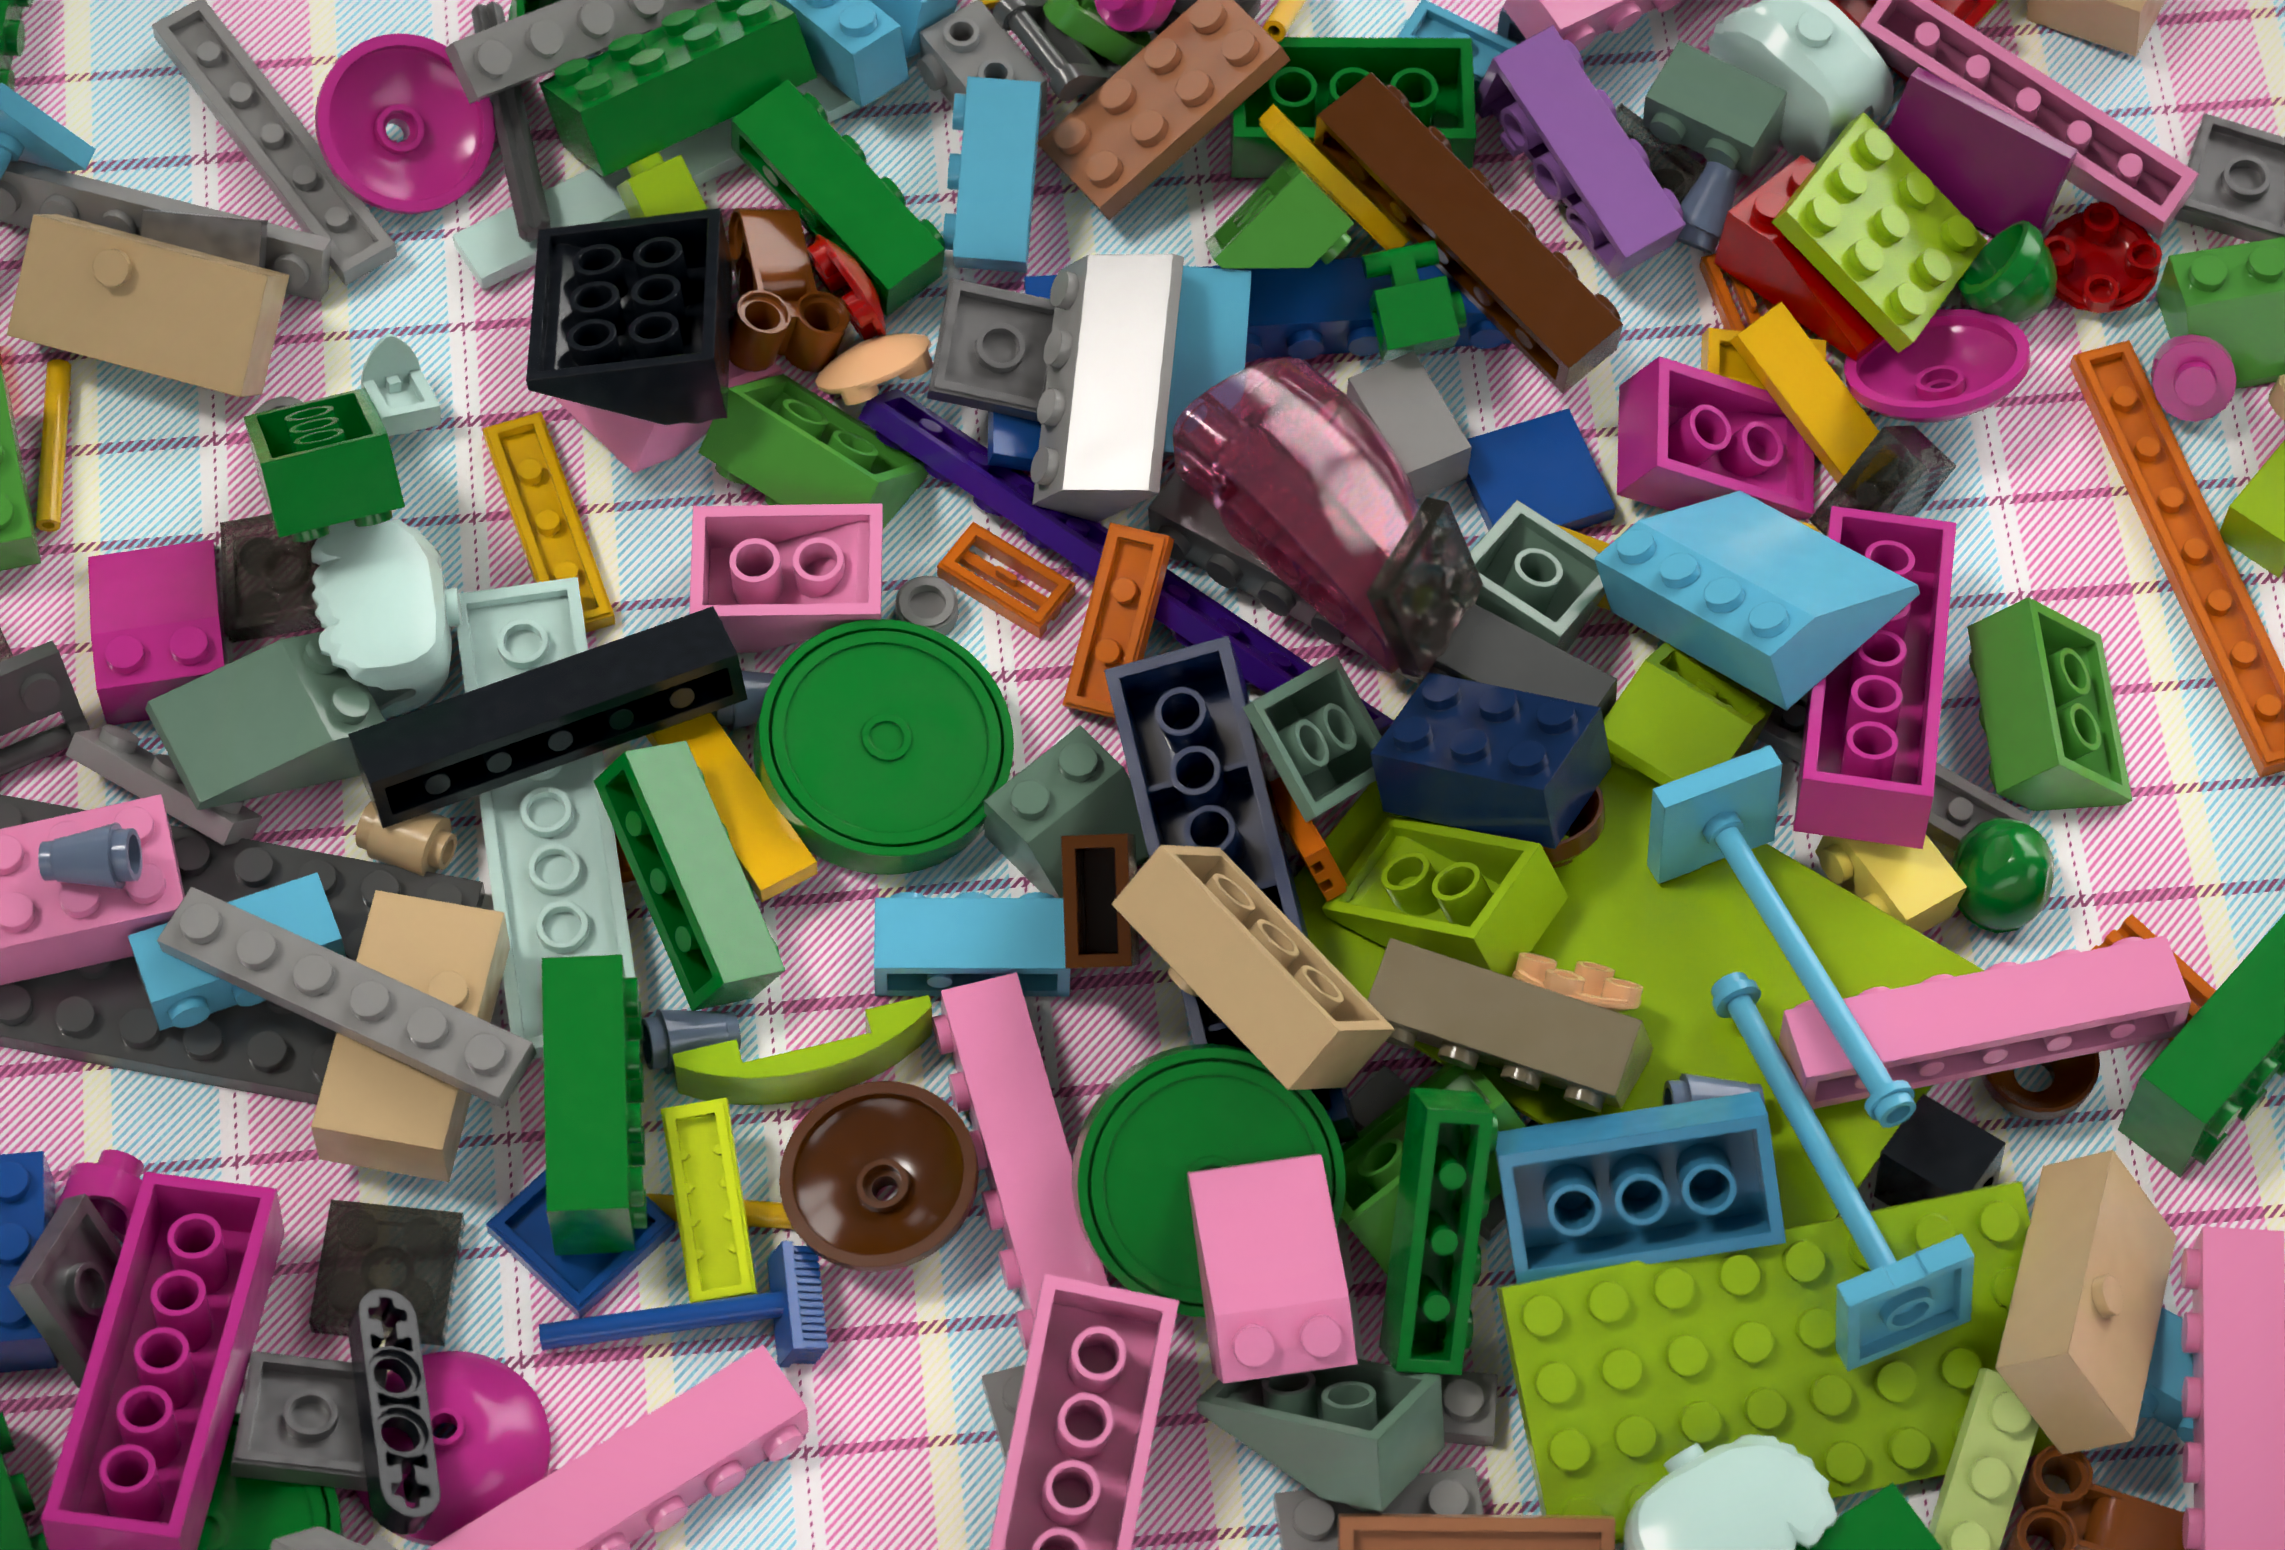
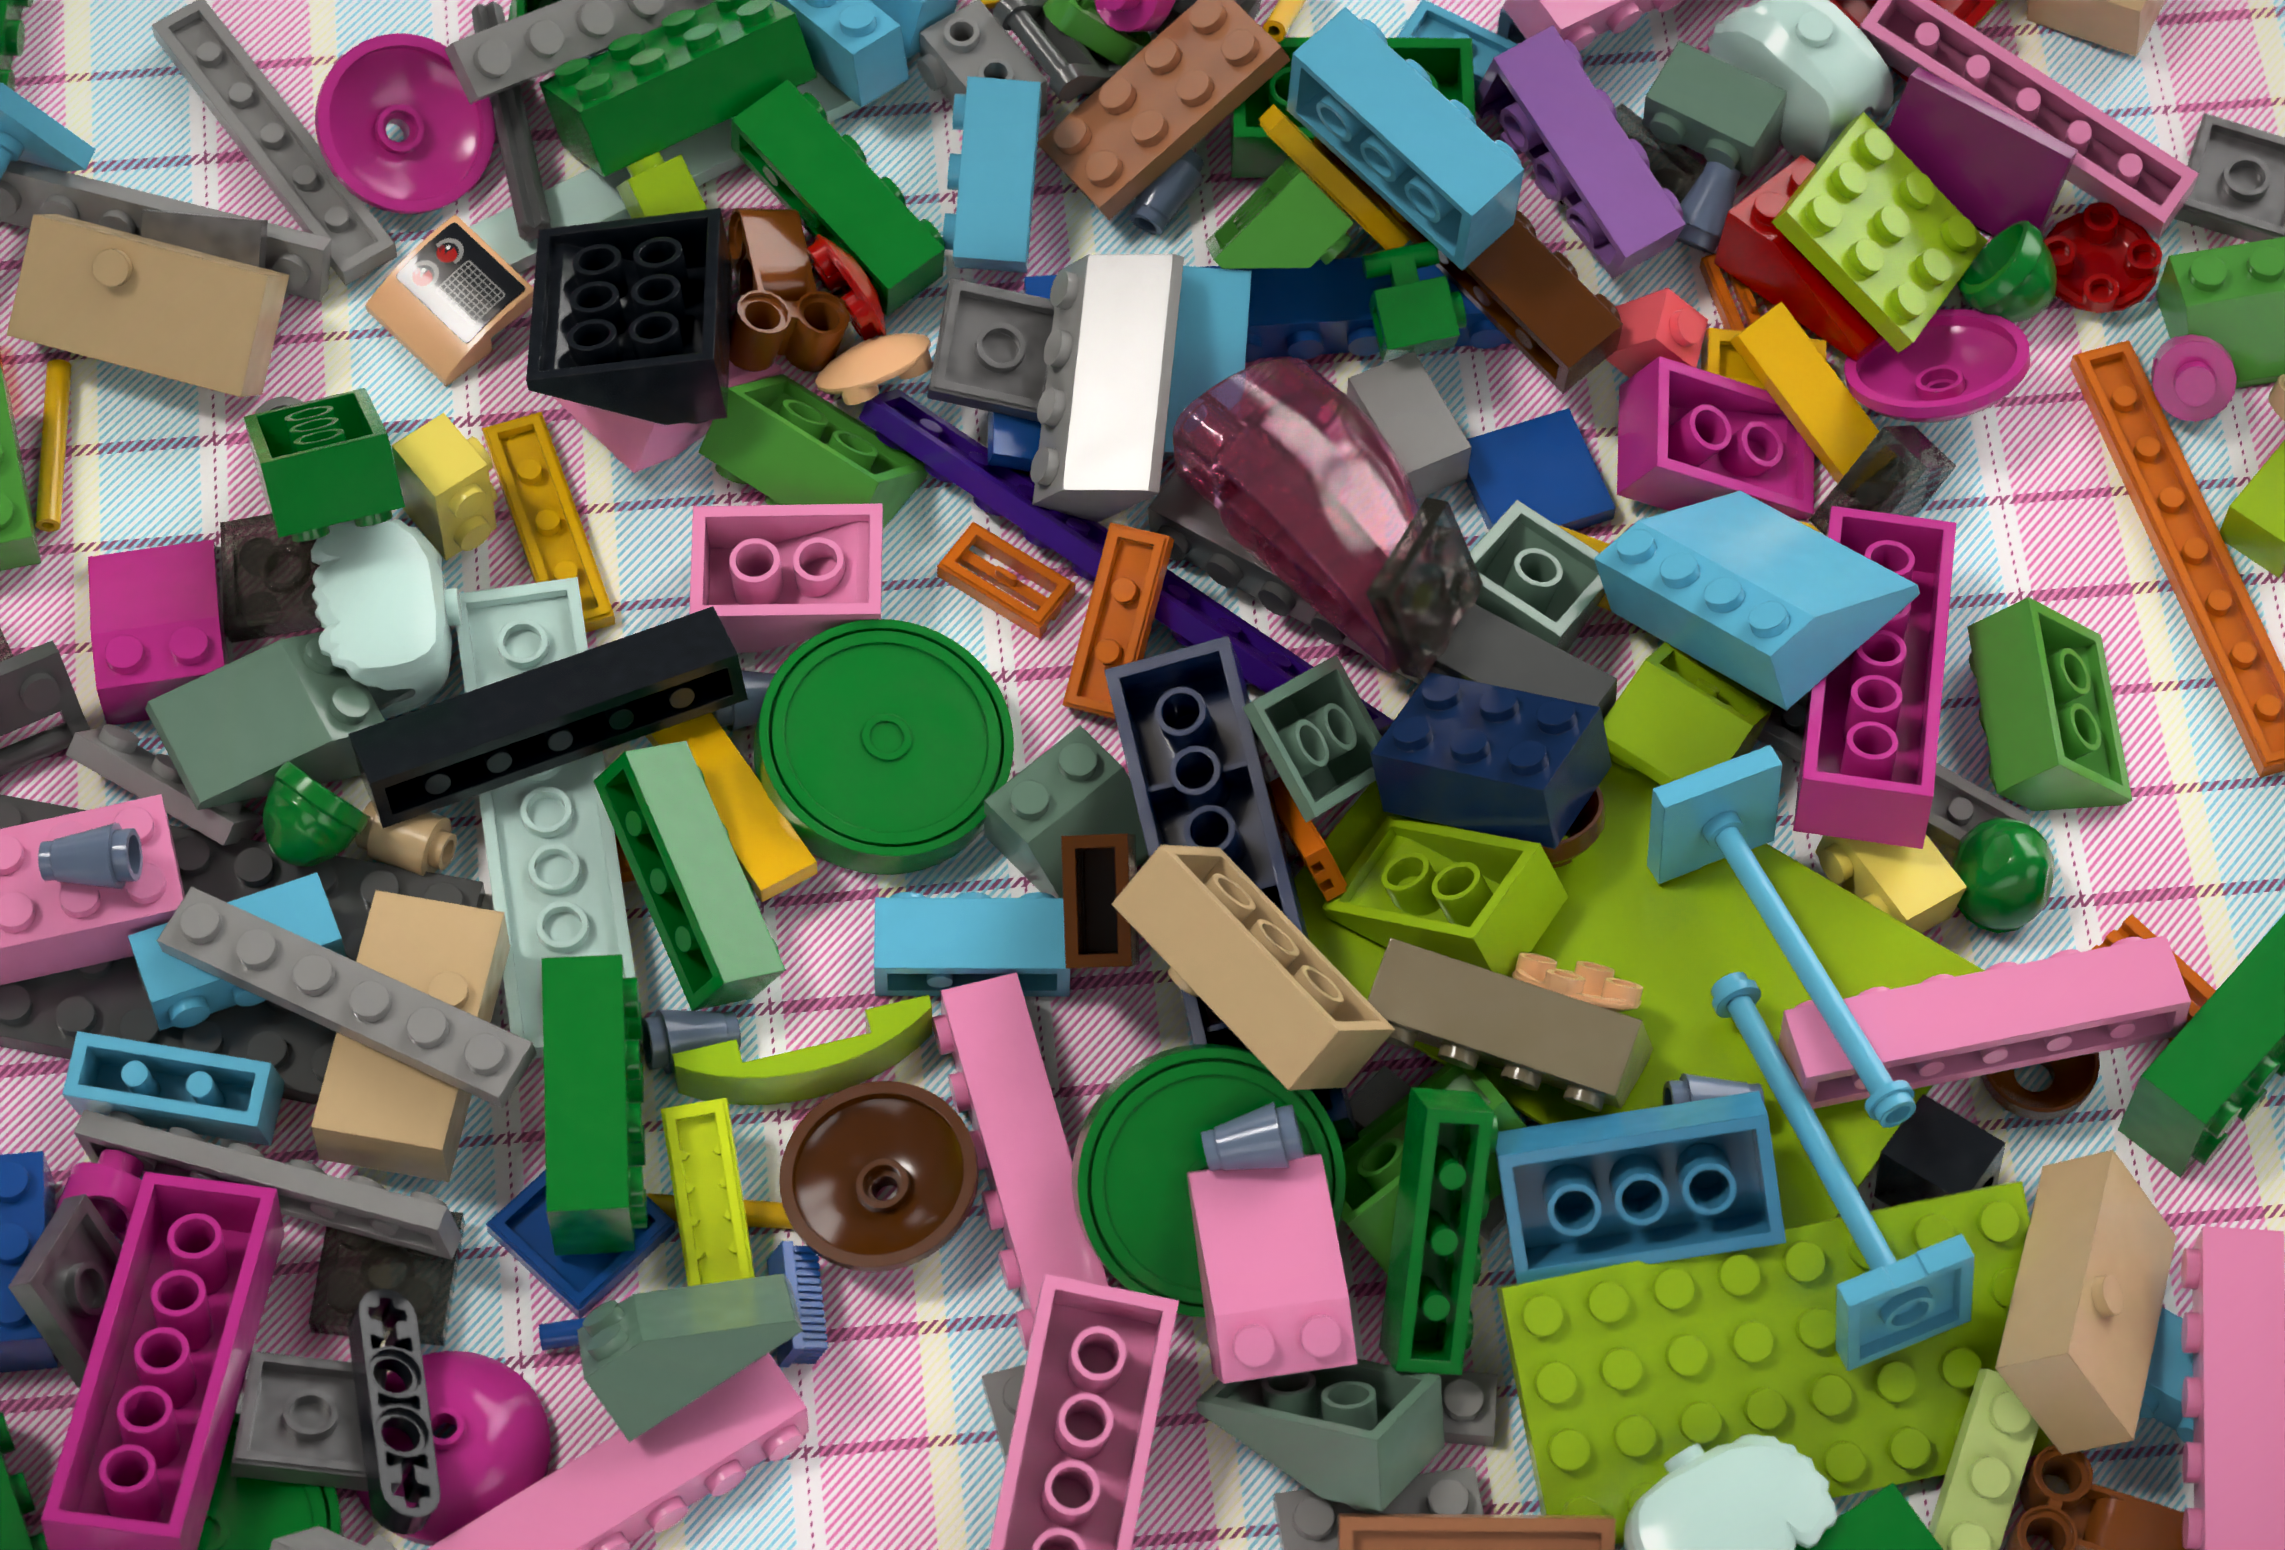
(175, 1087): none -> medium azure brick
(302, 1188): none -> light grey plate
(307, 820): none -> green hat
(399, 388): light aqua plate -> none
(446, 486): none -> light yellow brick
(450, 300): none -> slope
(680, 1343): none -> sand green slope
(928, 603): light grey tile -> none
(1167, 194): none -> sand blue cone
(1255, 1140): none -> sand blue cone
(1405, 137): none -> medium azure brick
(1658, 327): none -> coral brick

